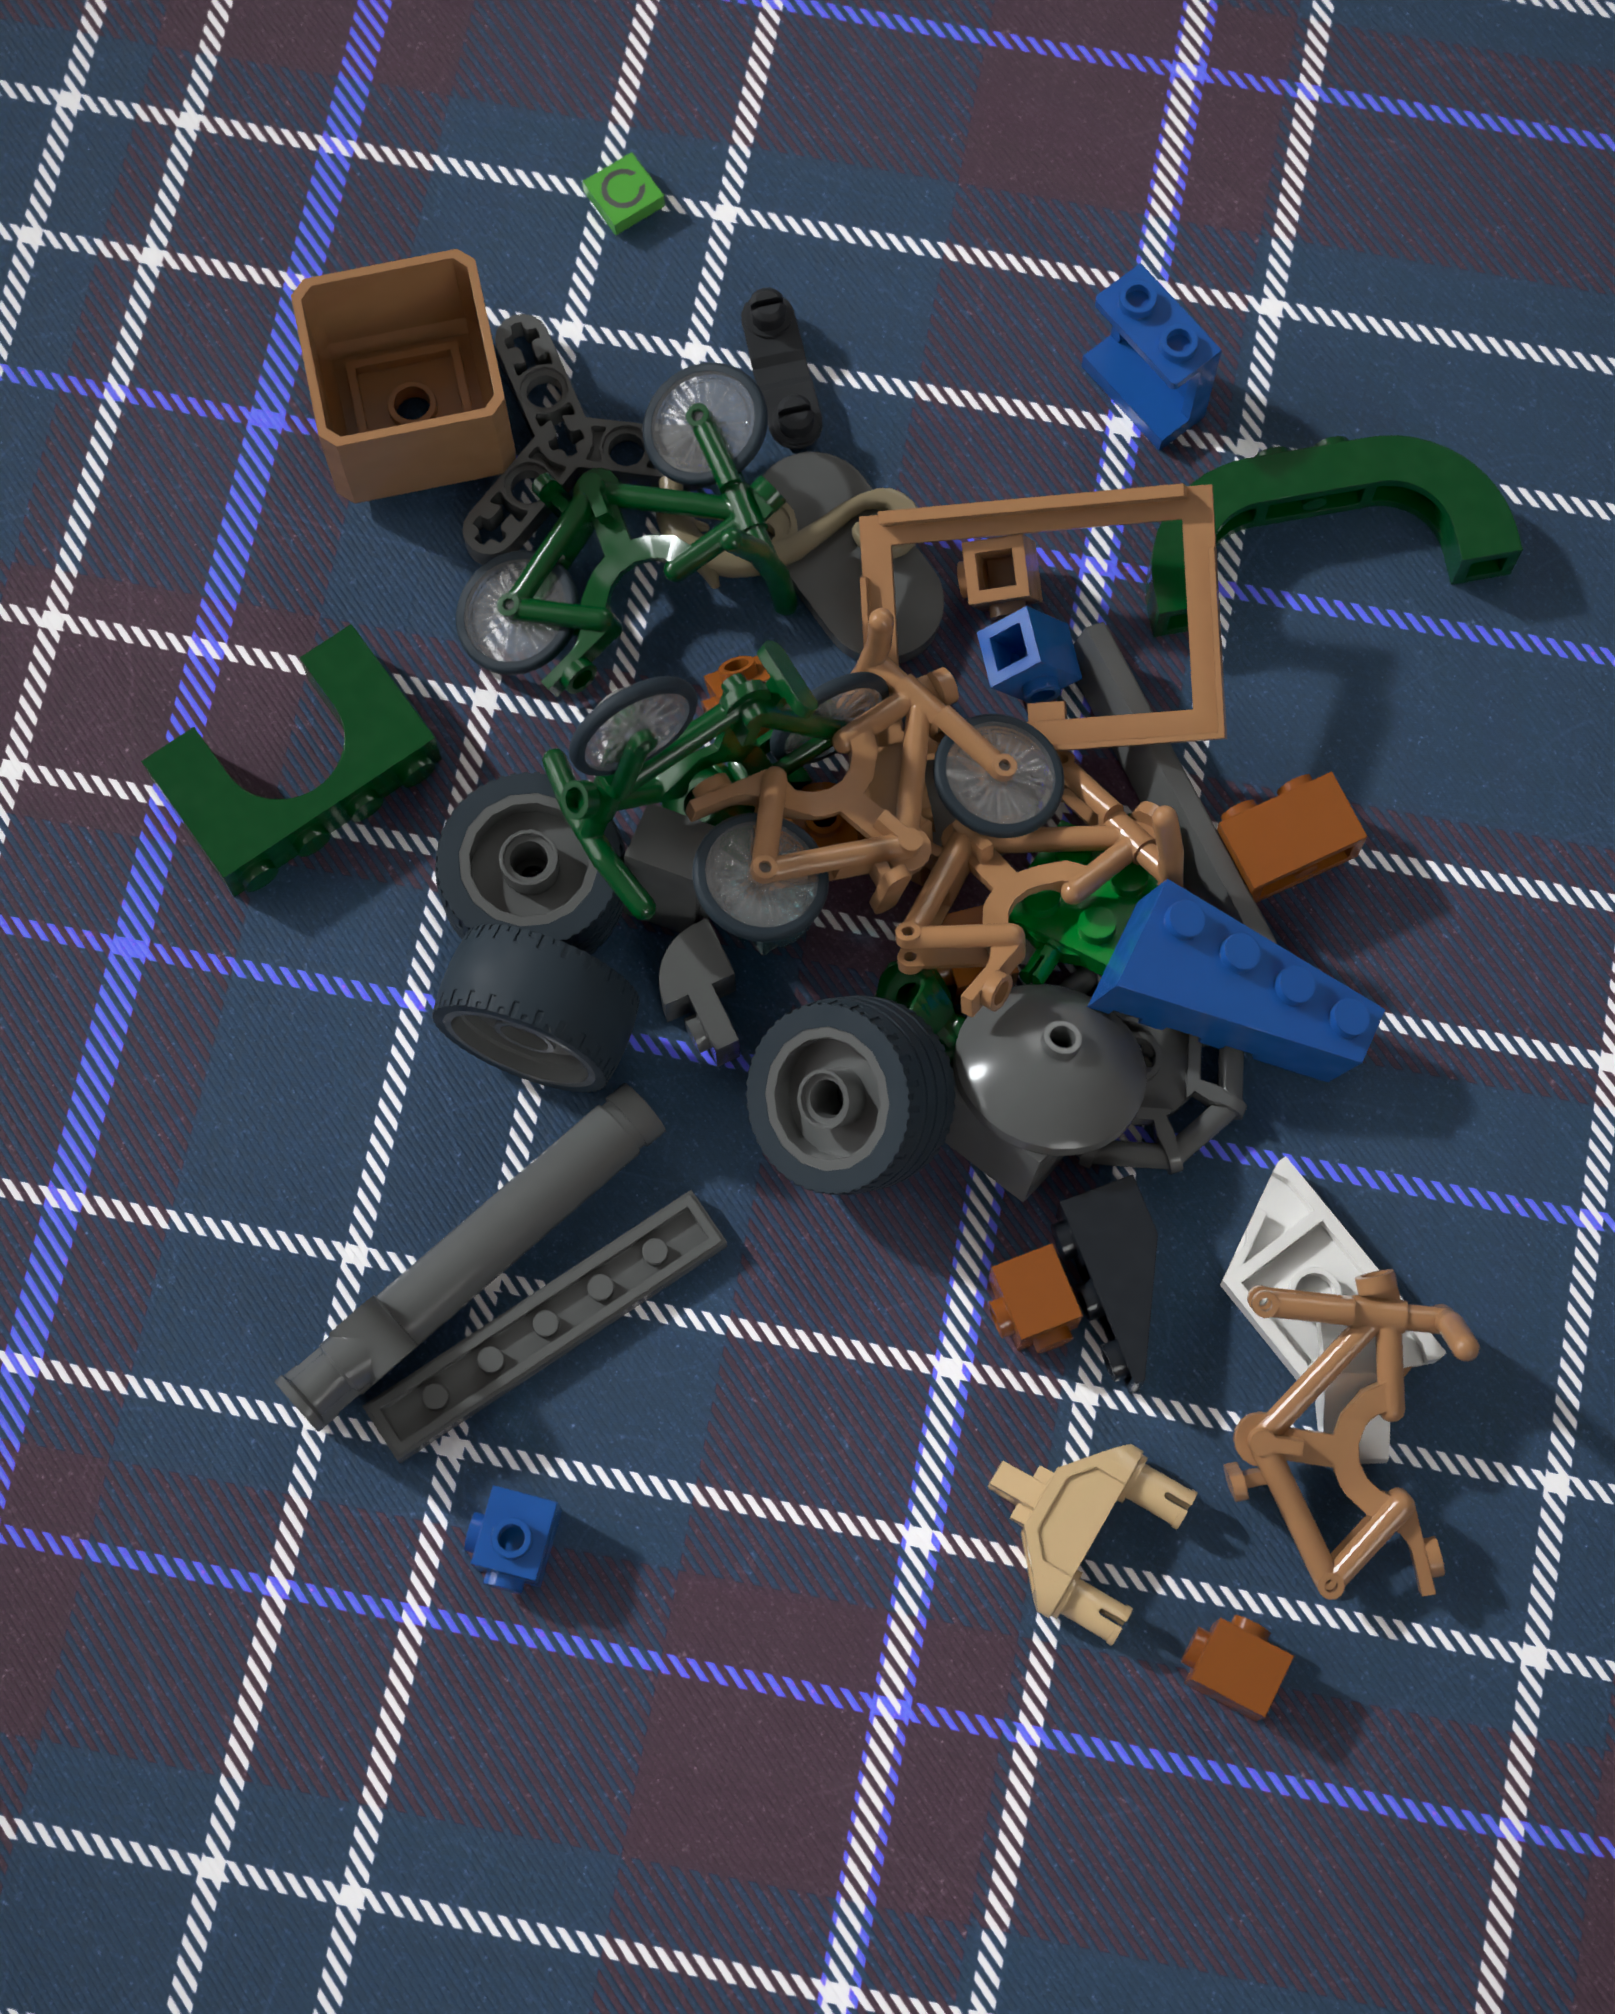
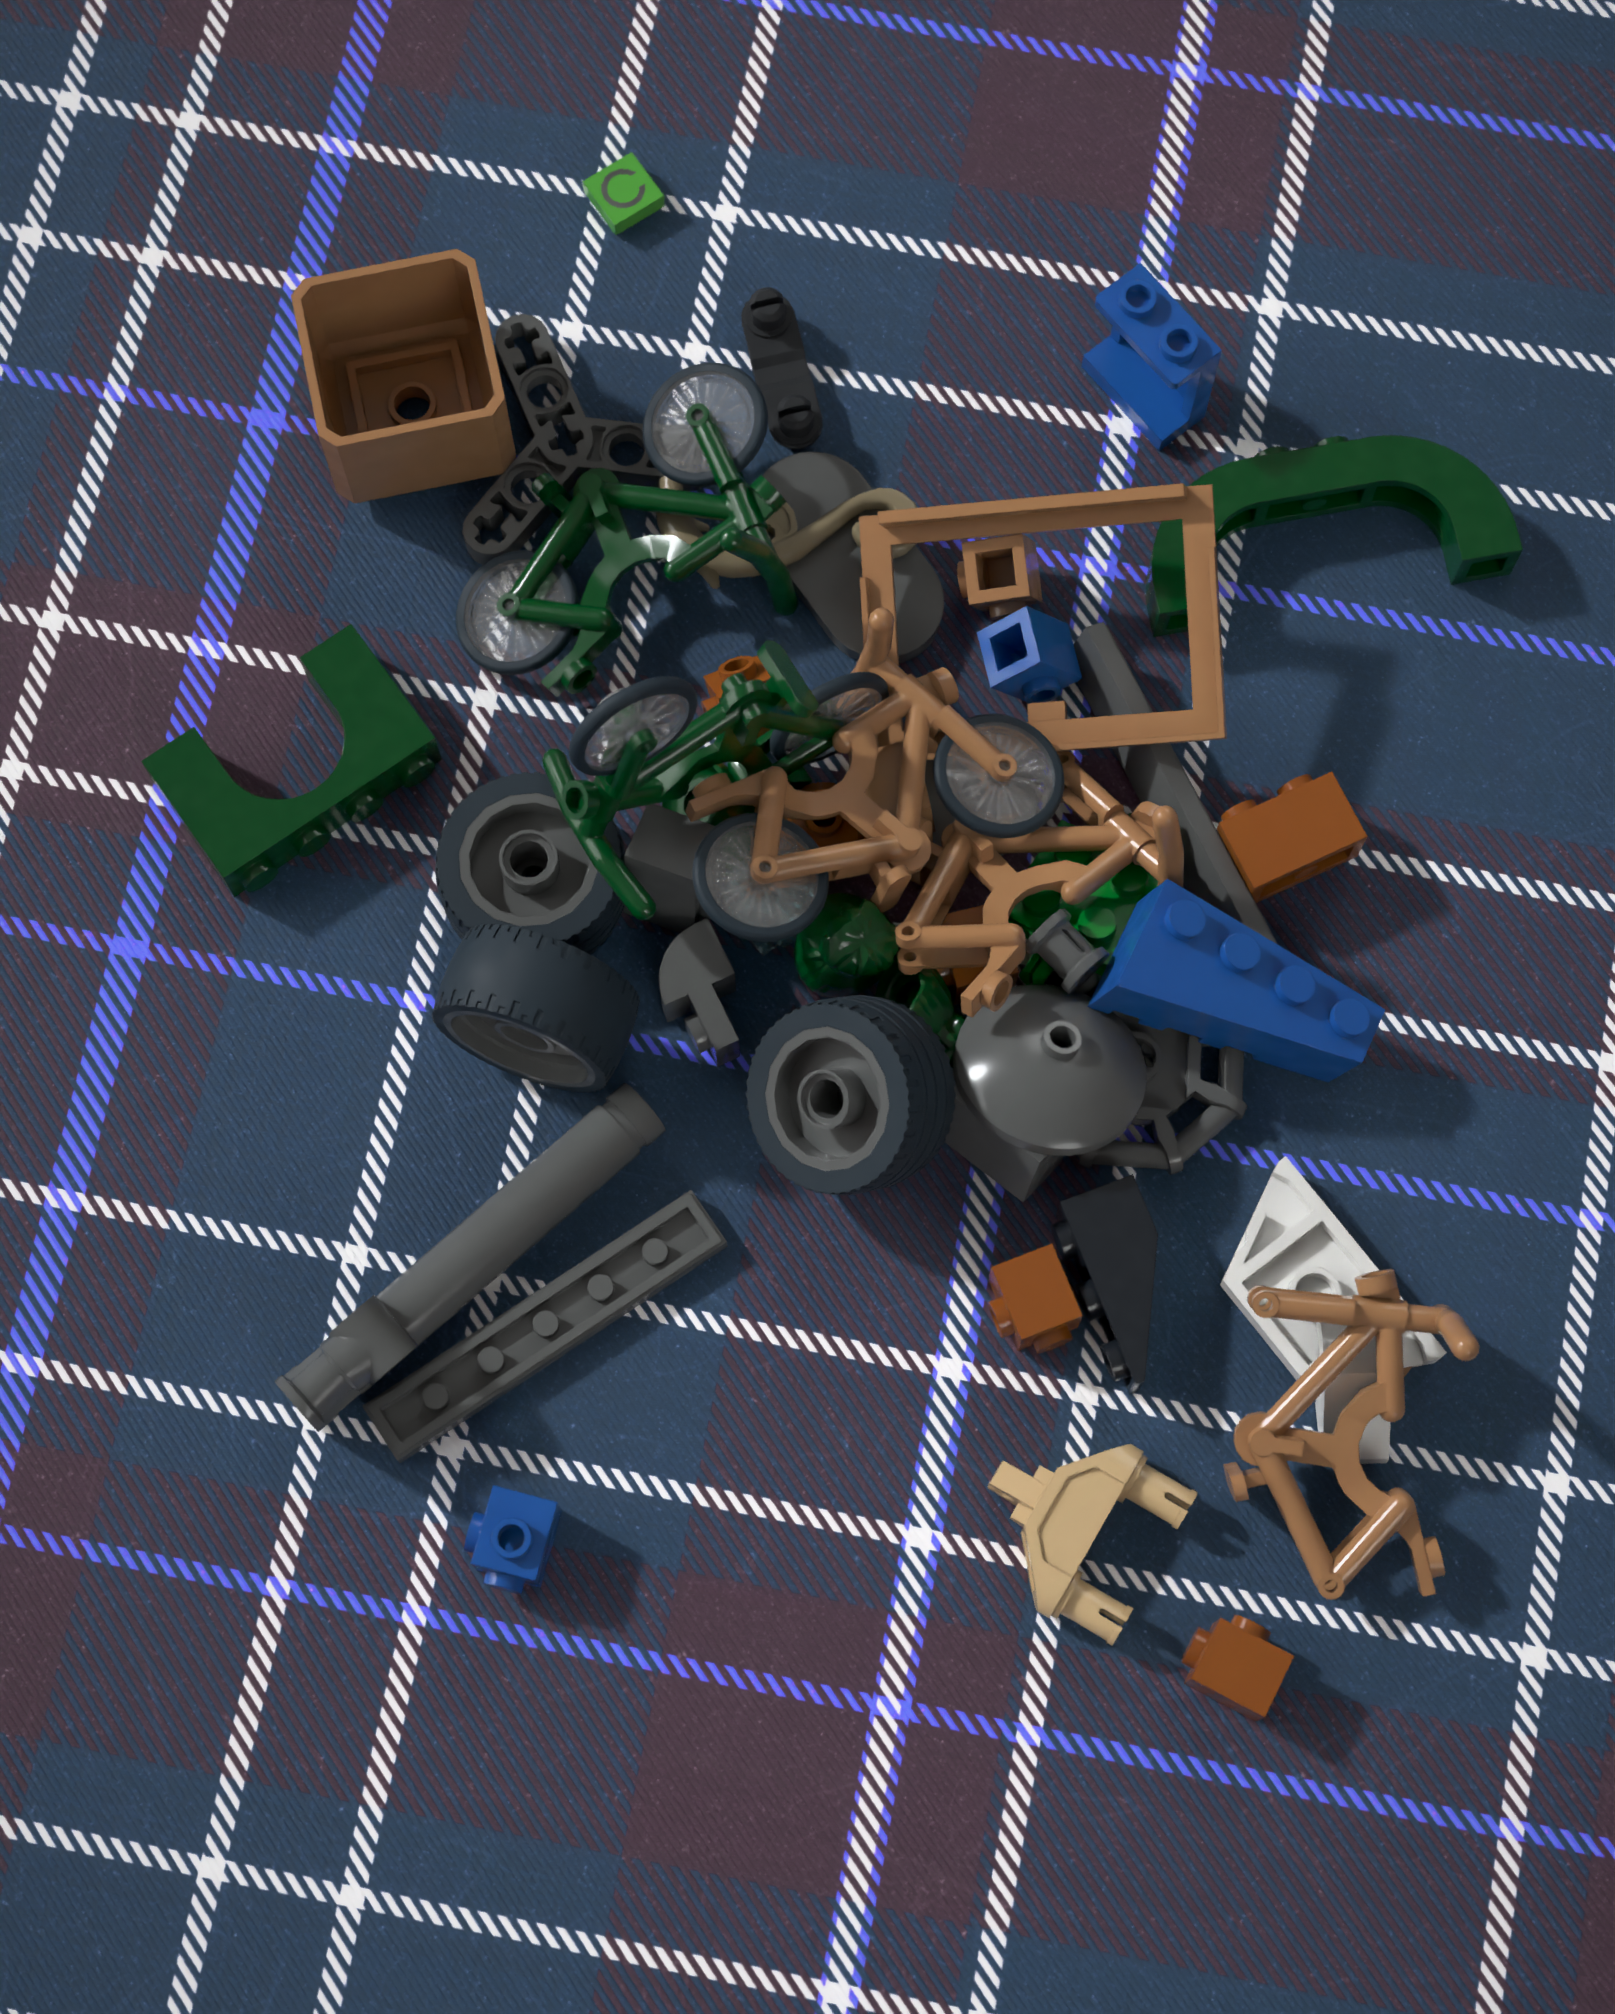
(845, 947): none -> dark green hair
(1066, 950): none -> dark grey bush

